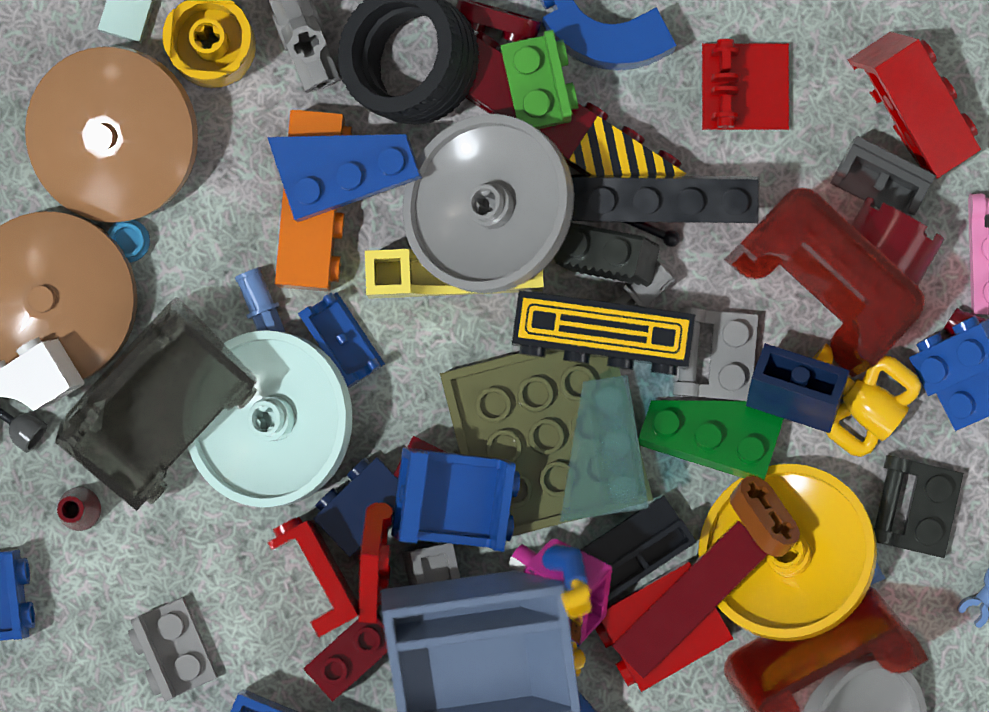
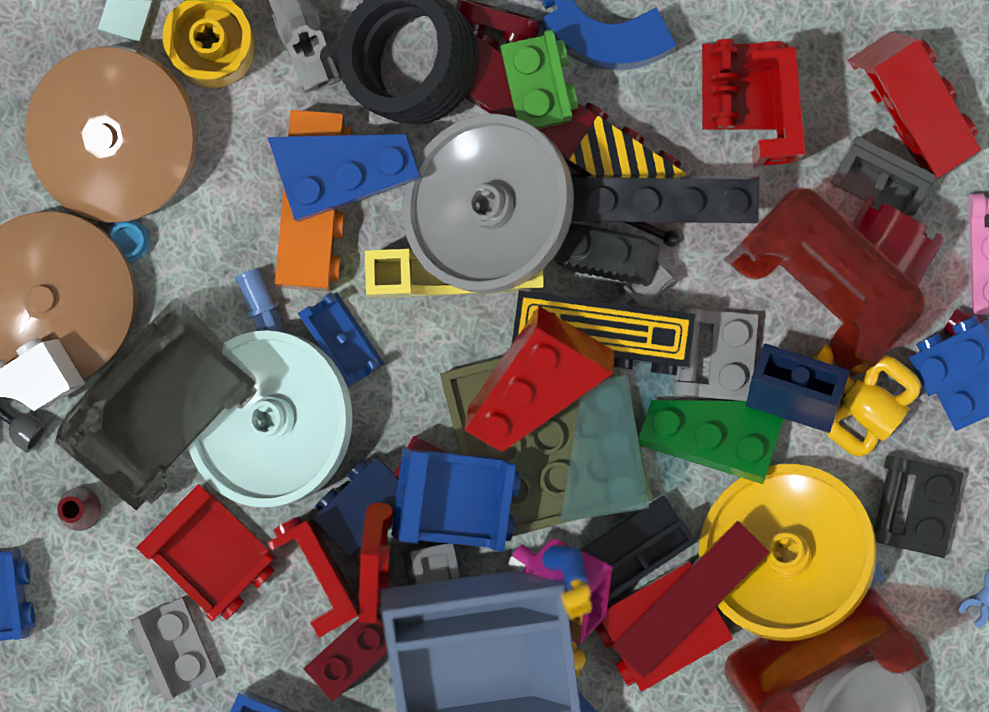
(209, 553): none -> red panel
(537, 379): none -> red wedge
(764, 516): dark orange beam -> none
(789, 144): none -> red panel

